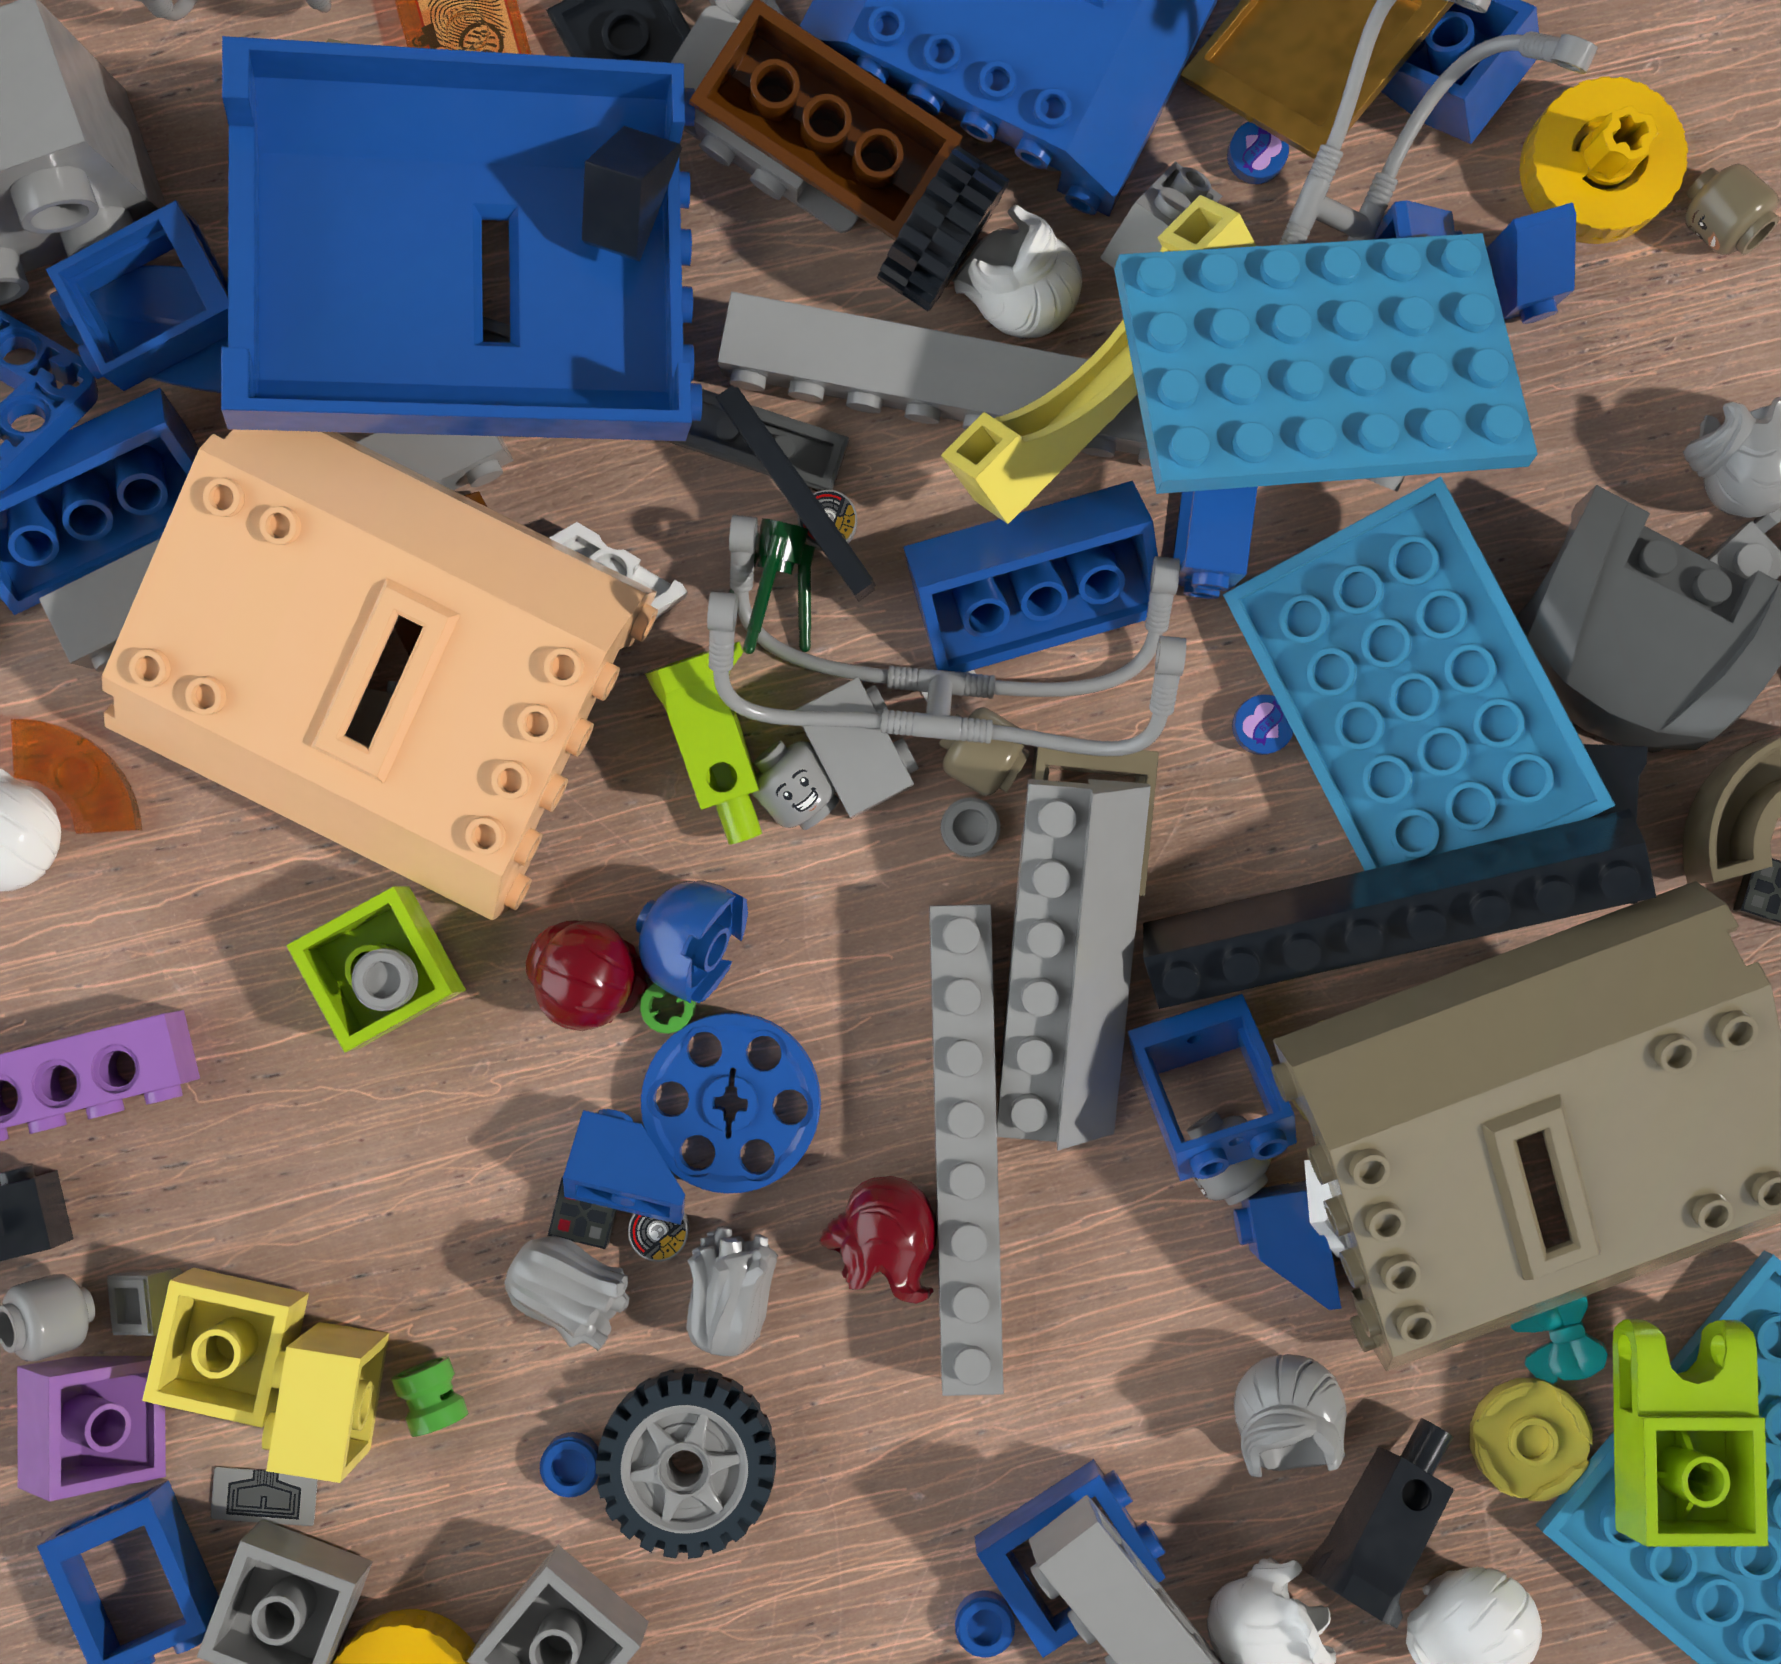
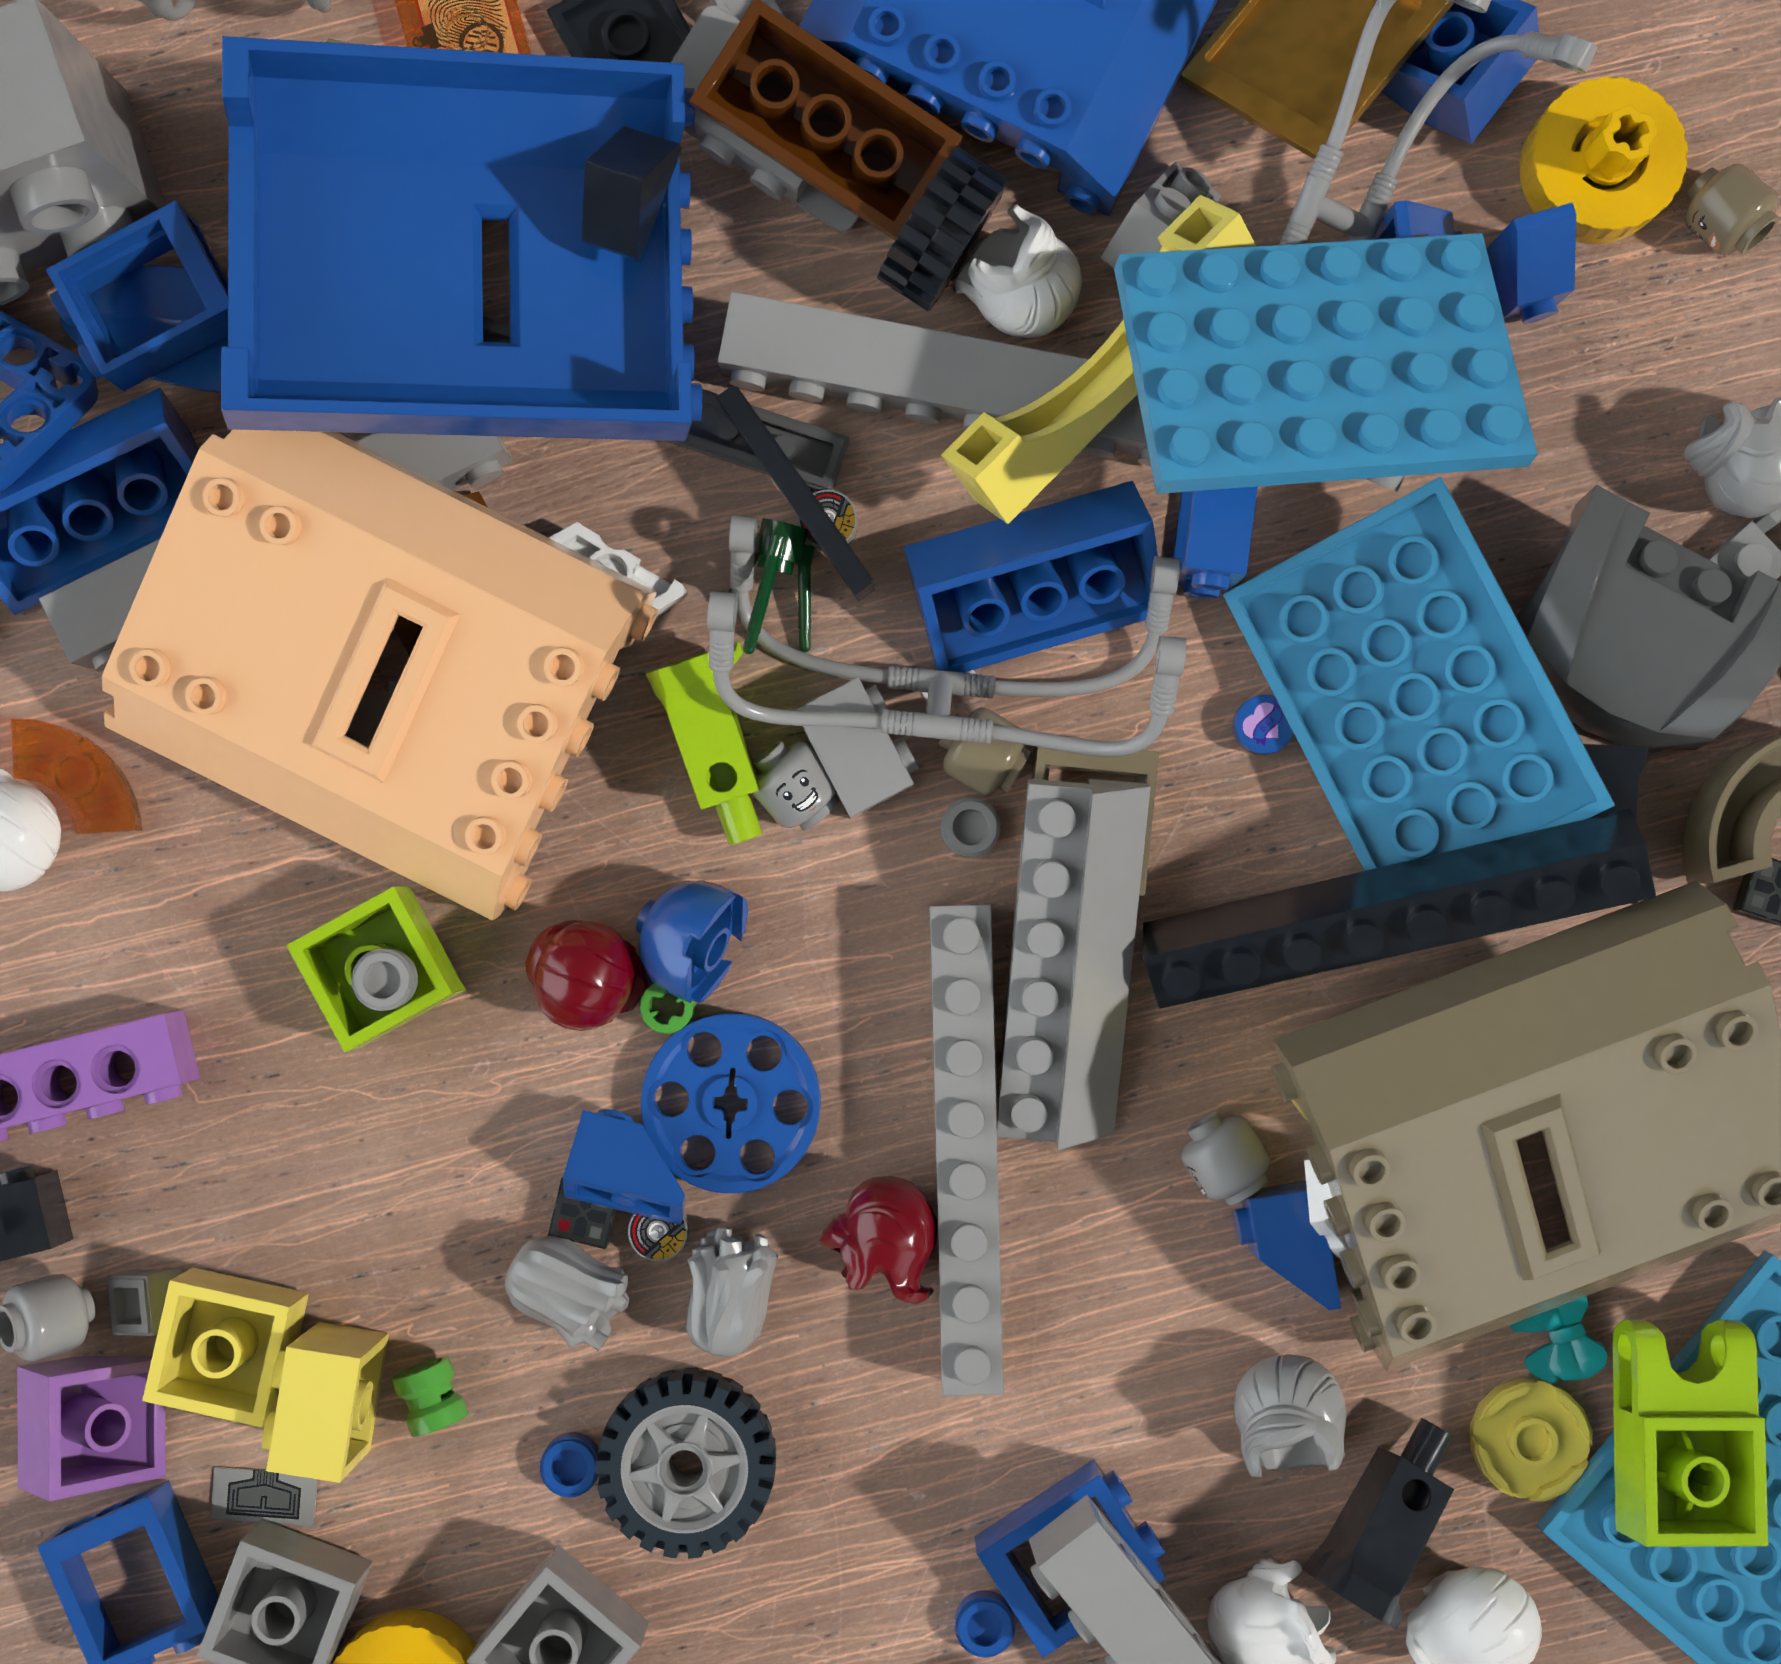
(1197, 1037): blue window -> none
(1256, 154): blue tile -> none

